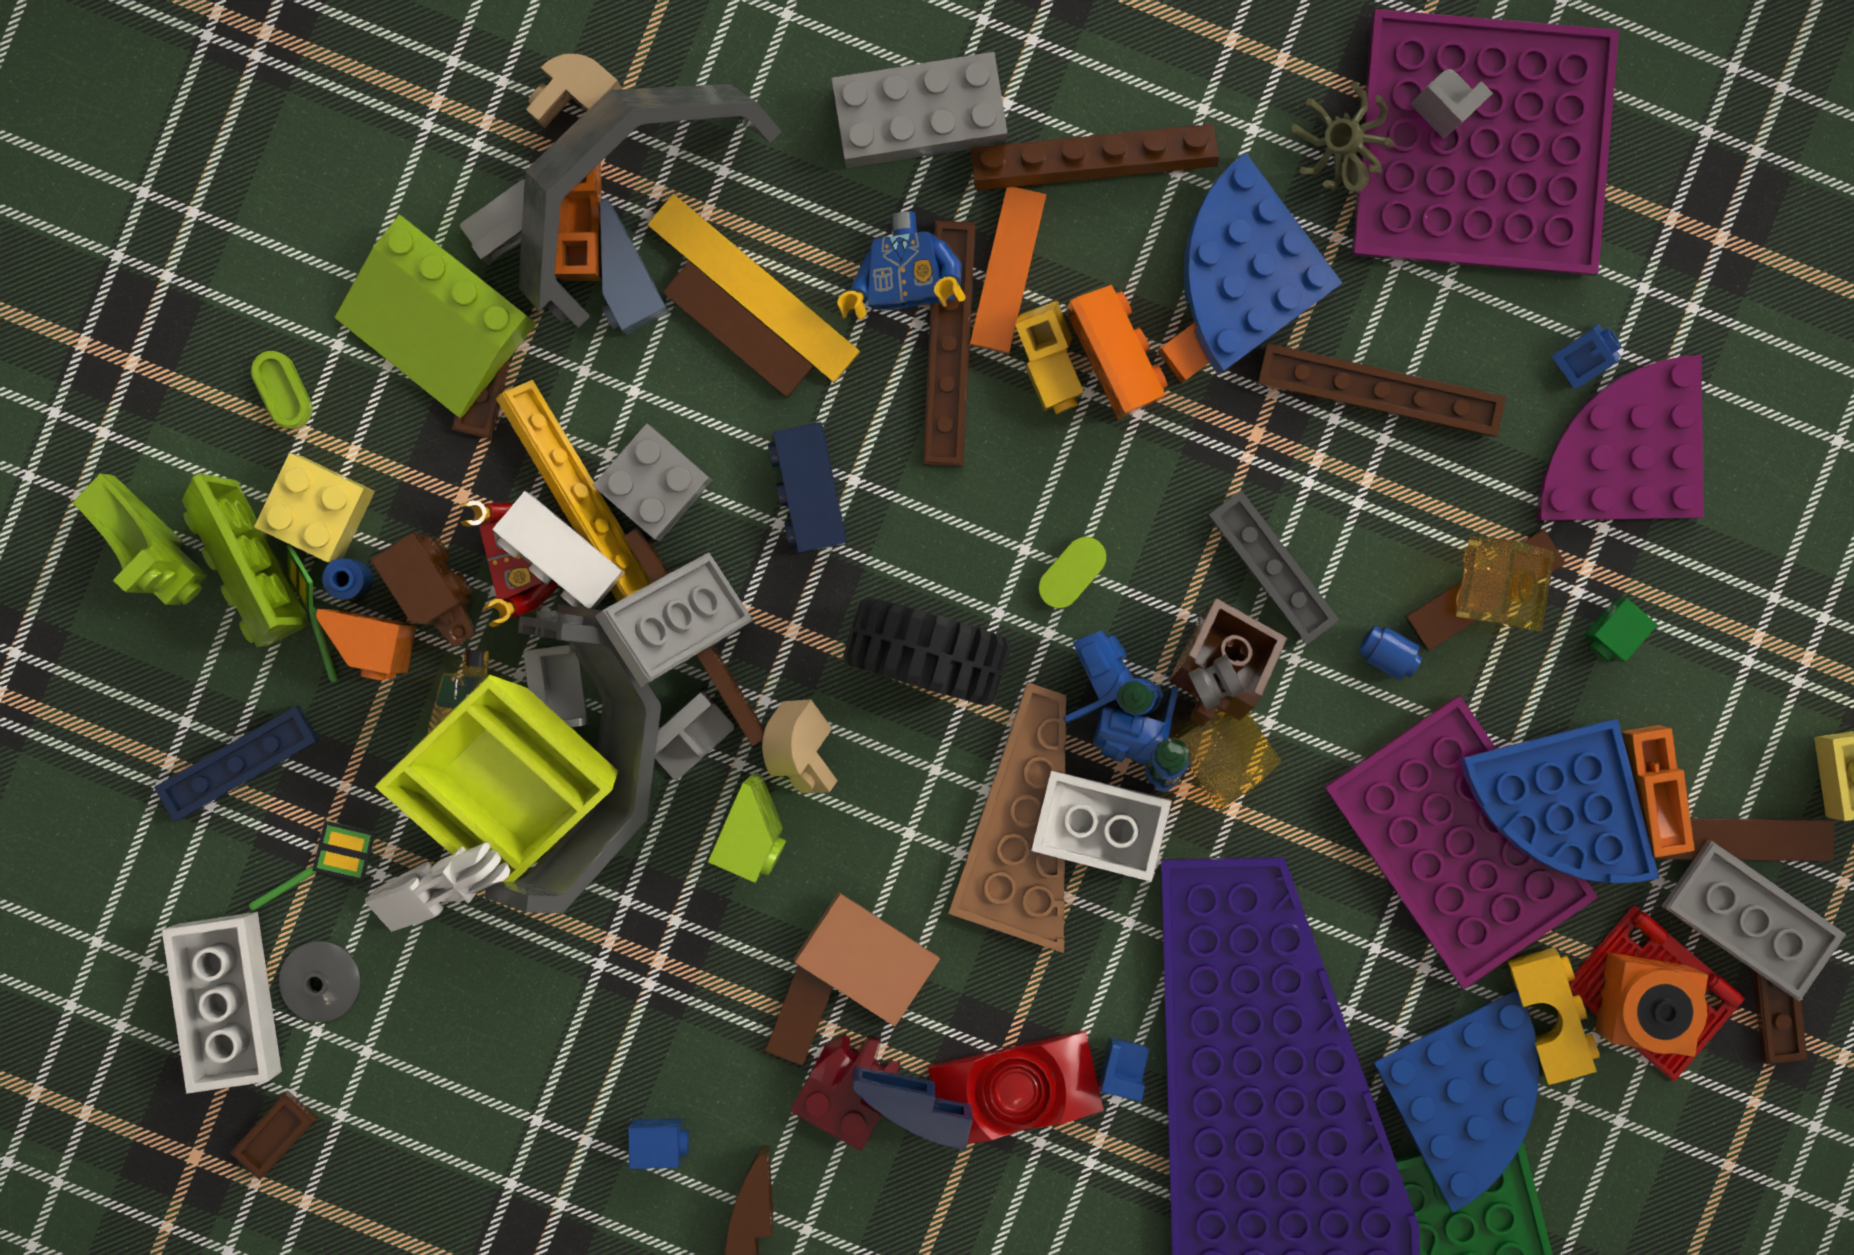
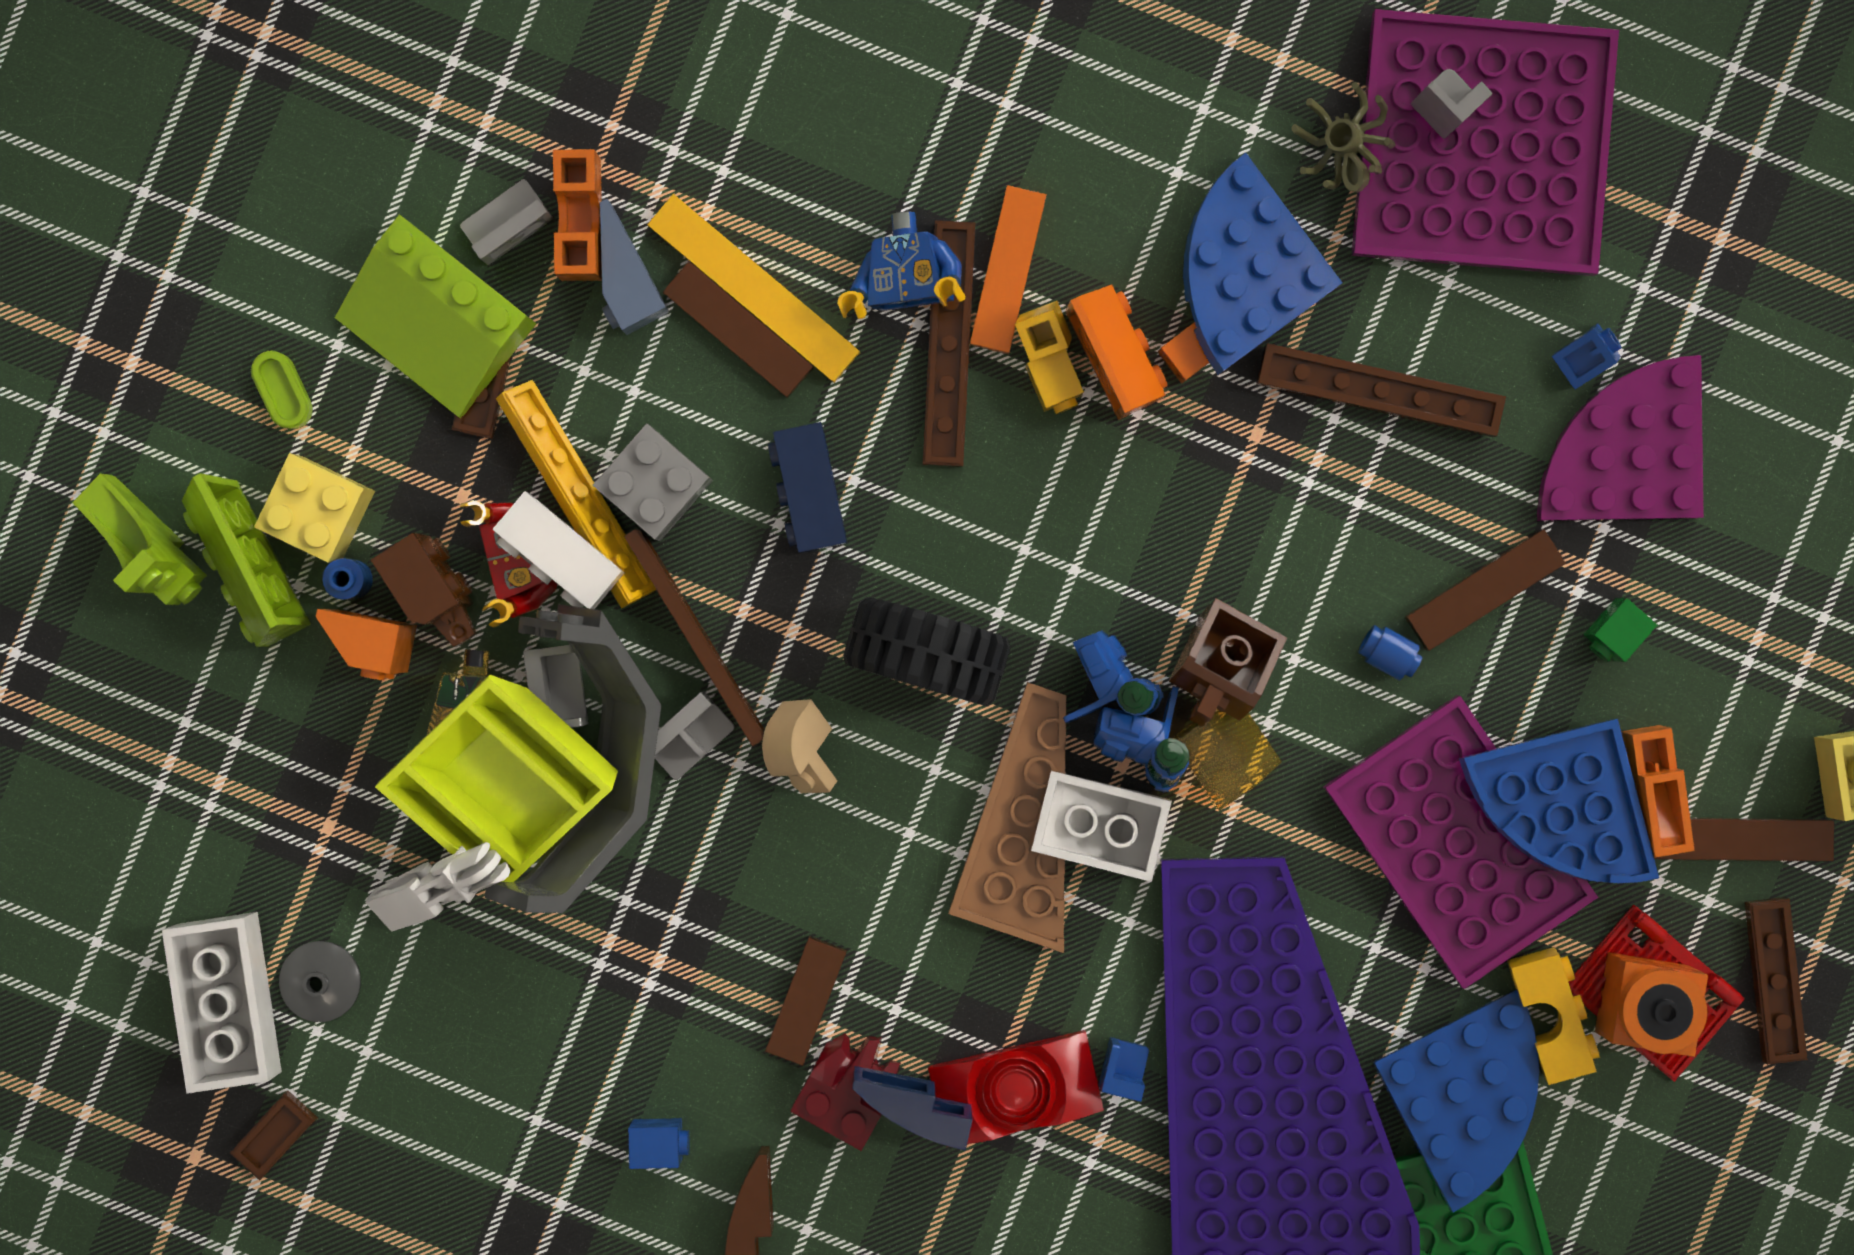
(236, 763): dark blue plate -> none
(303, 587): bright green piece -> none
(341, 853): piece -> none
(571, 78): tan brick -> none
(585, 147): dark grey panel -> none
(673, 619): light grey tile -> none
(751, 833): lime slope -> none
(866, 959): nougat tile -> none
(920, 110): light grey brick -> none
(1072, 572): lime tile -> none
(1094, 157): reddish brown plate -> none
(1208, 687): flat silver wheel -> none
(1273, 567): dark grey plate -> none
(1505, 583): clear yellow slope -> none
(1753, 920): light grey tile -> none

